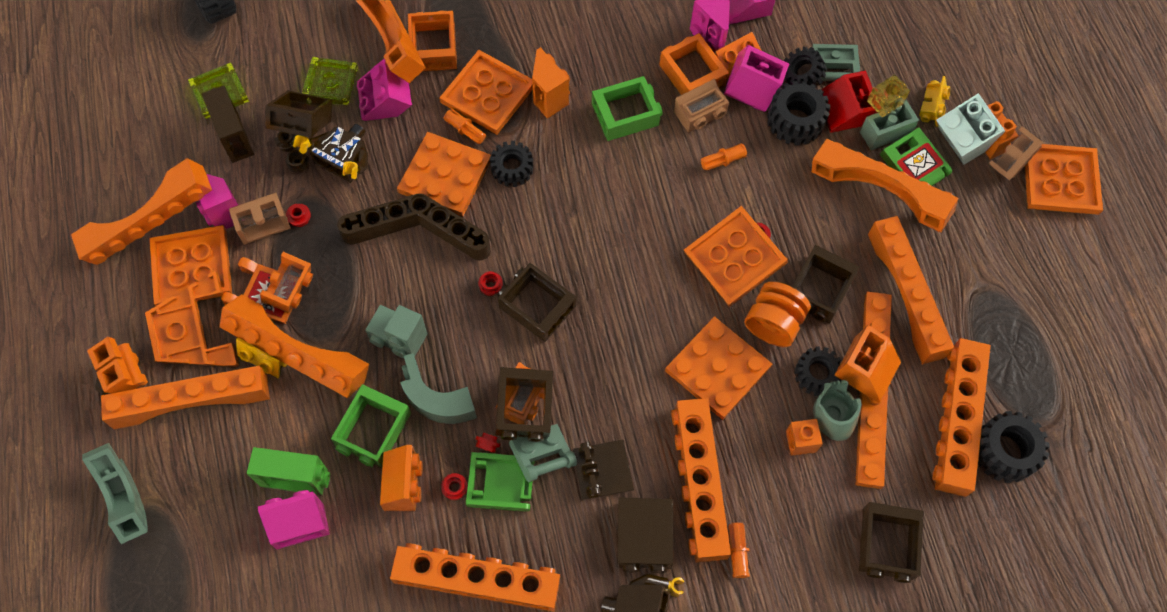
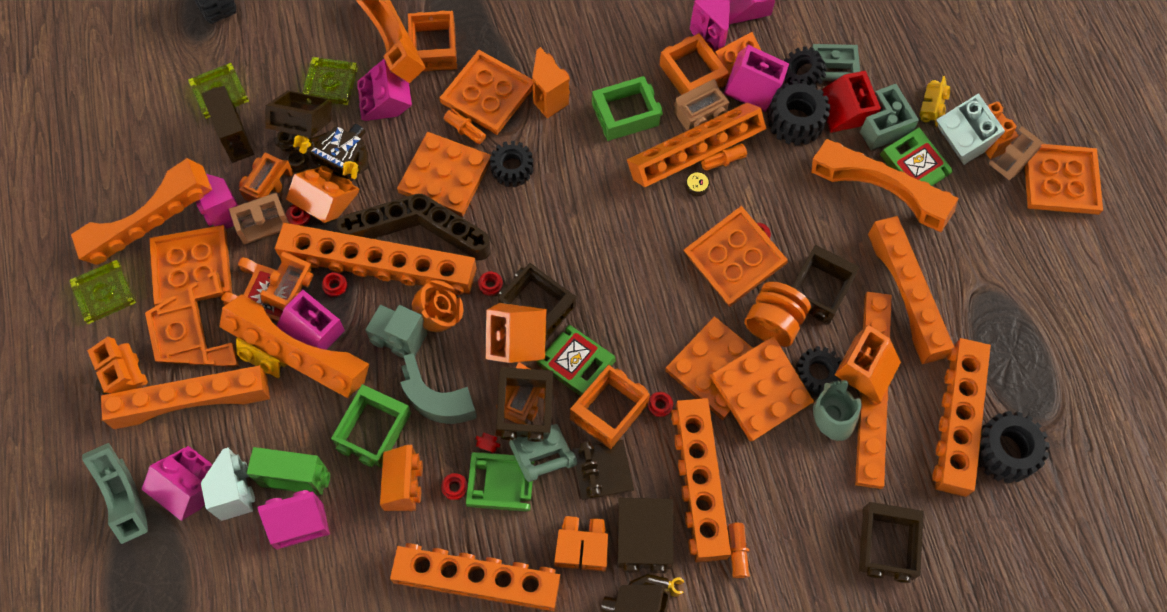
(102, 291): none -> clear neon green tile
(177, 482): none -> dark pink slope
(226, 487): none -> light aqua slope
(264, 177): none -> orange window
(294, 237): none -> orange brick
(310, 322): none -> dark pink slope
(321, 193): none -> orange slope
(332, 278): none -> red plate
(438, 306): none -> orange cylinder
(515, 333): none -> orange slope
(570, 543): none -> orange hips
(572, 356): none -> container
(594, 425): none -> orange window
(660, 397): none -> red plate
(696, 144): none -> orange brick
(697, 183): none -> tile
(761, 388): none -> orange plate
(804, 437): orange brick -> none
(888, 95): clear yellow brick -> none

